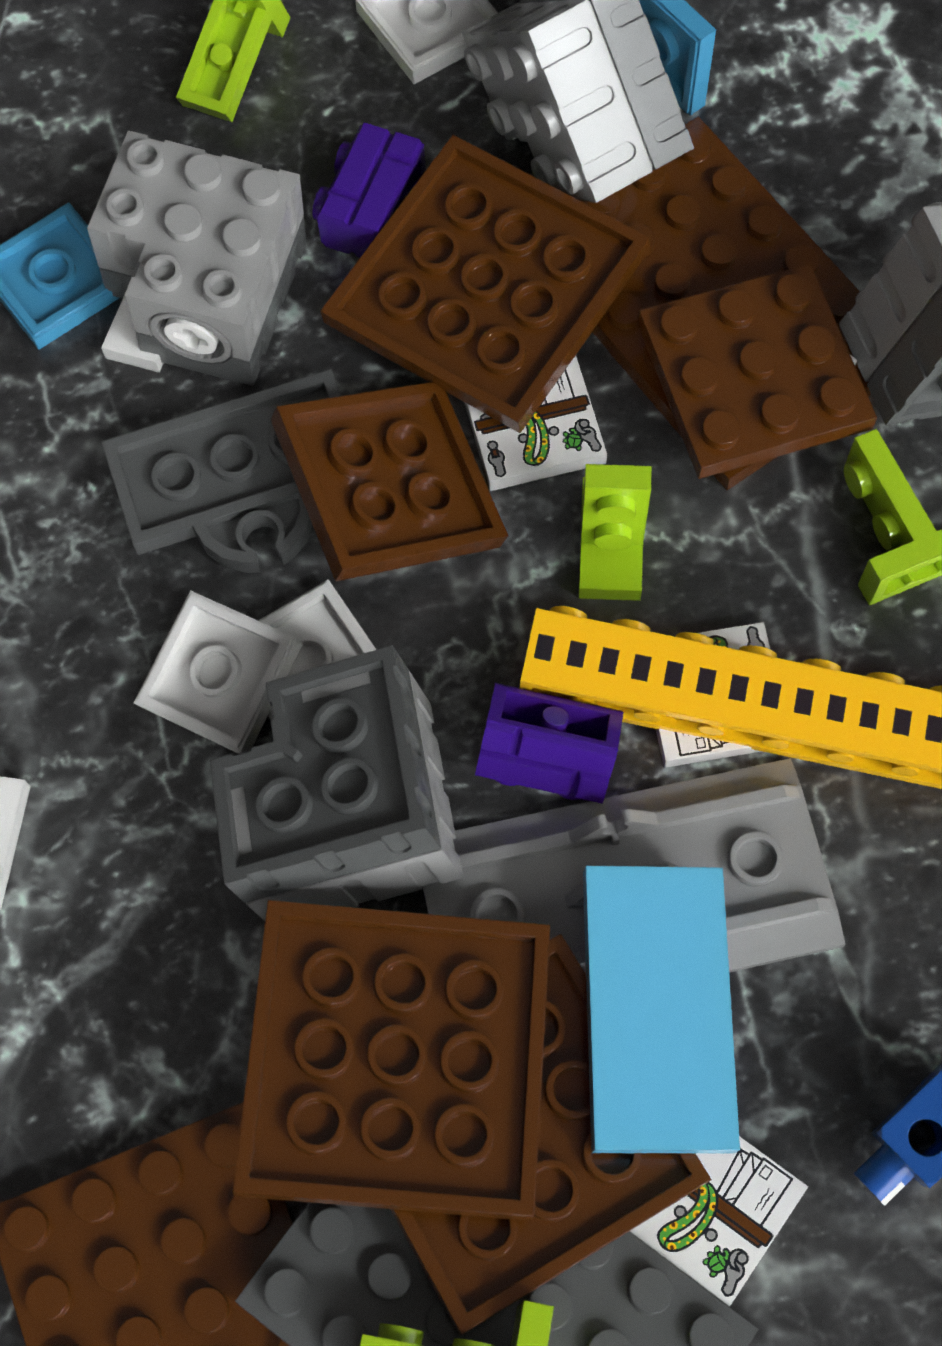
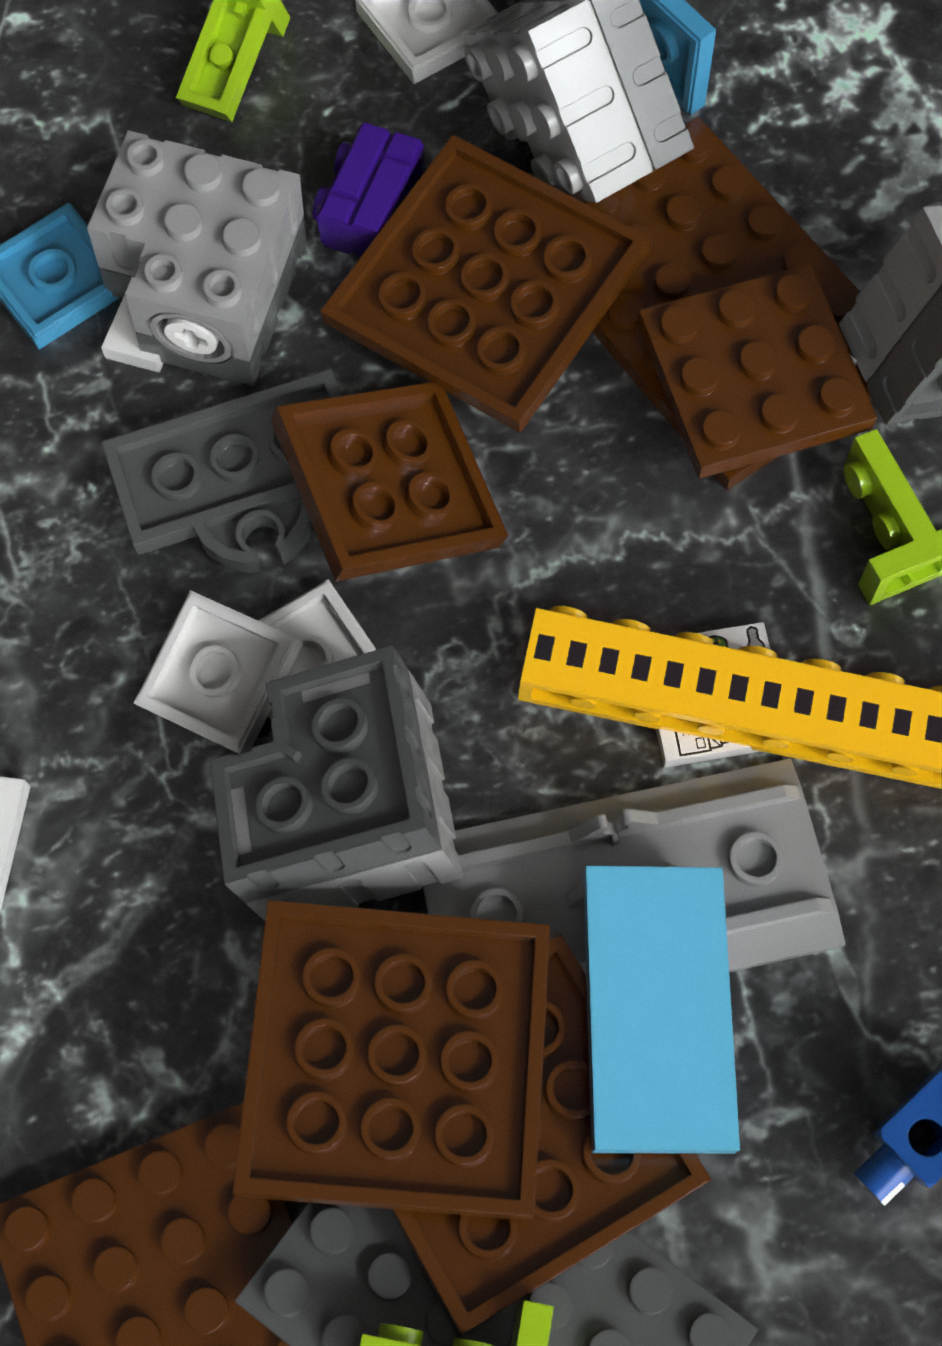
(549, 743): dark purple brick -> none
(554, 442): white tile -> none
(613, 531): lime bracket -> none
(728, 1222): tile -> none

